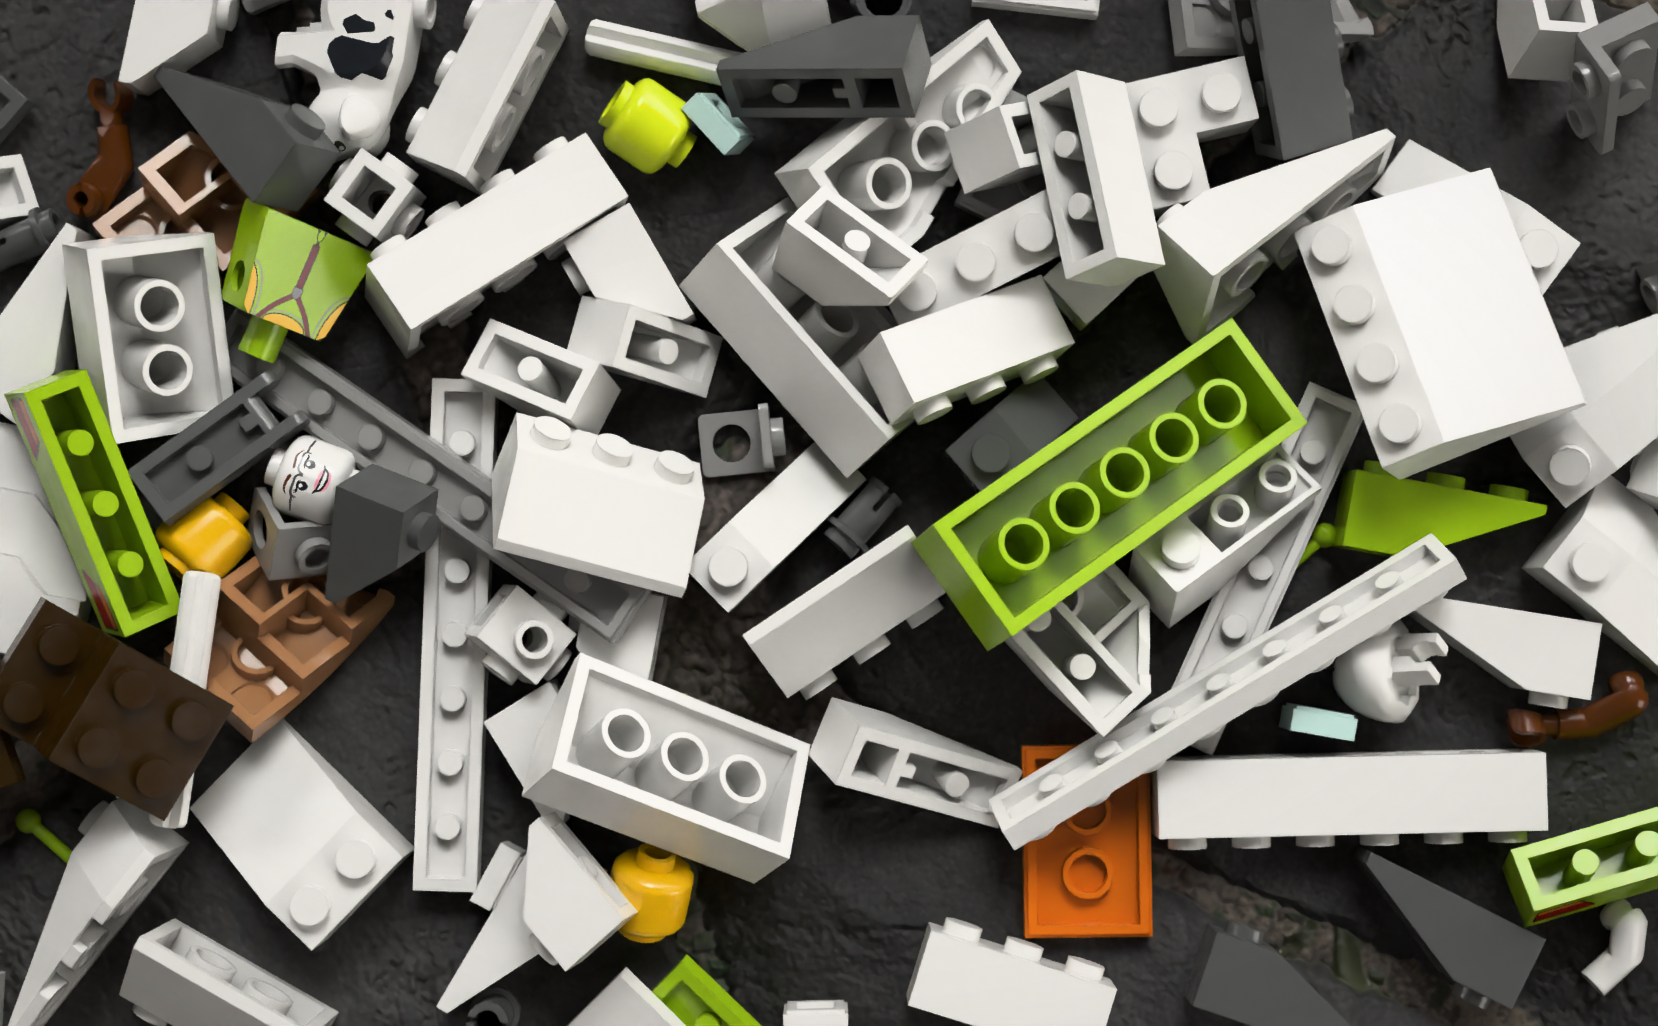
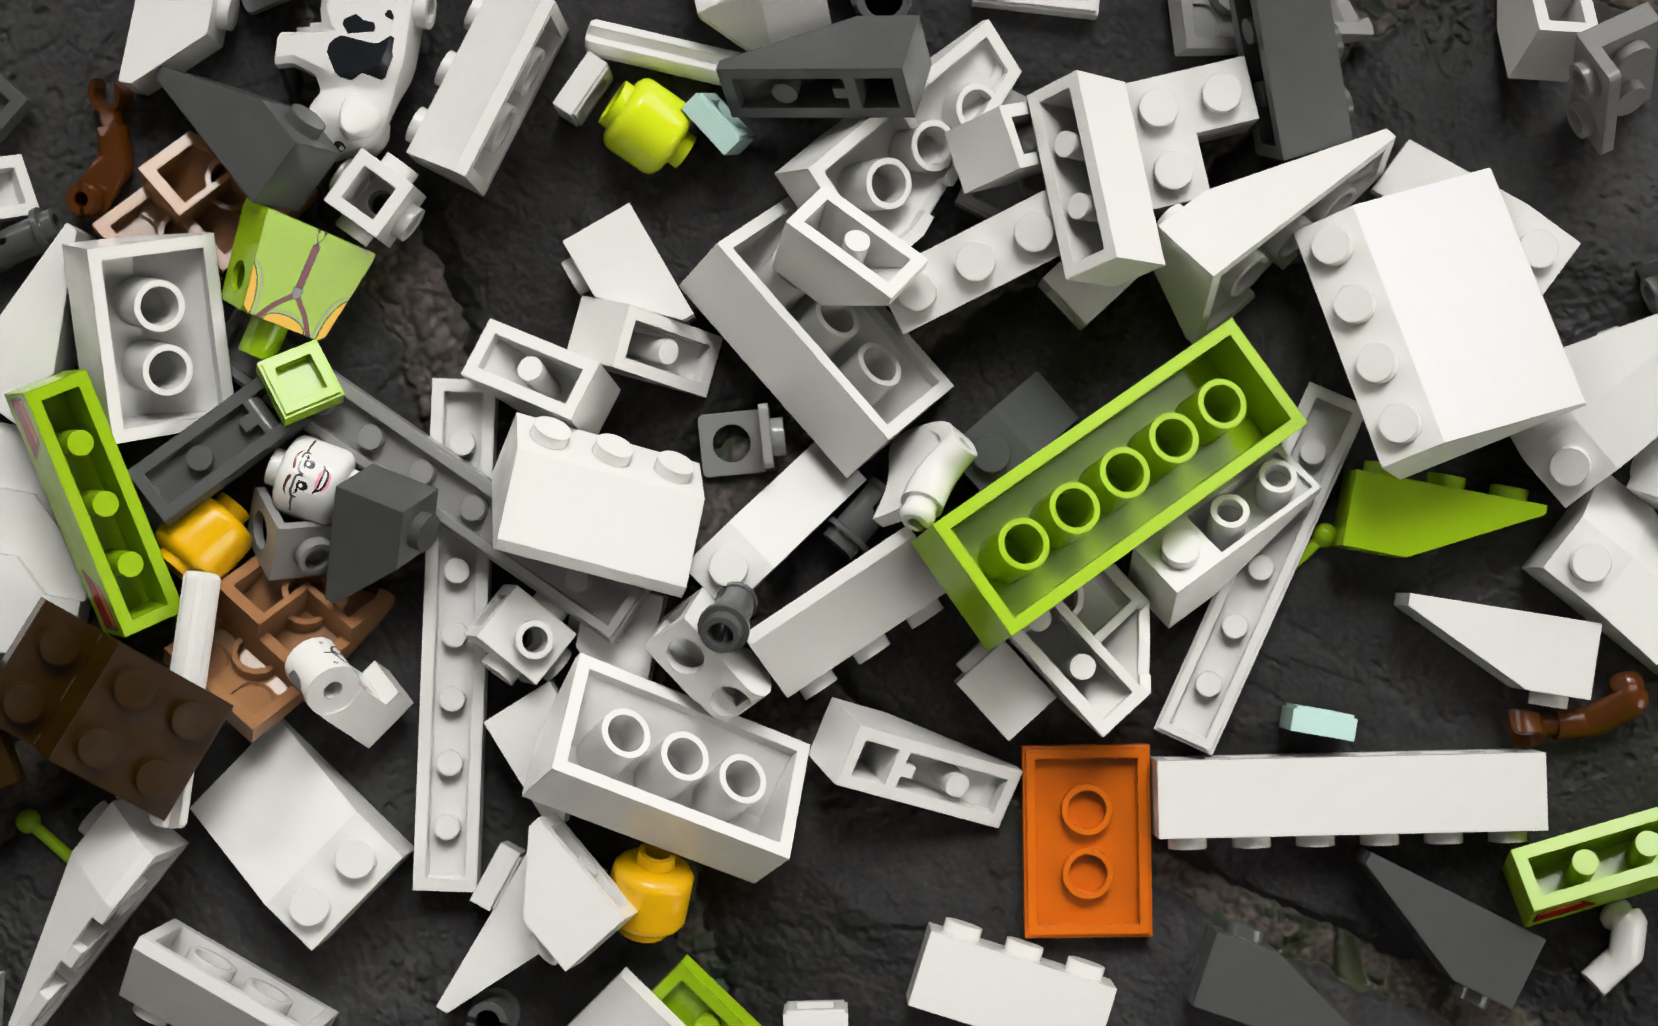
(300, 382): none -> tile
(351, 700): none -> white leg
(489, 240): white wedge -> none
(583, 89): none -> white tile
(718, 681): none -> white leg
(726, 623): none -> dark grey pin
(923, 474): none -> white arm
(966, 351): white brick -> none
(1002, 687): none -> white brick
(1226, 690): white plate -> none
(1385, 672): white piece -> none

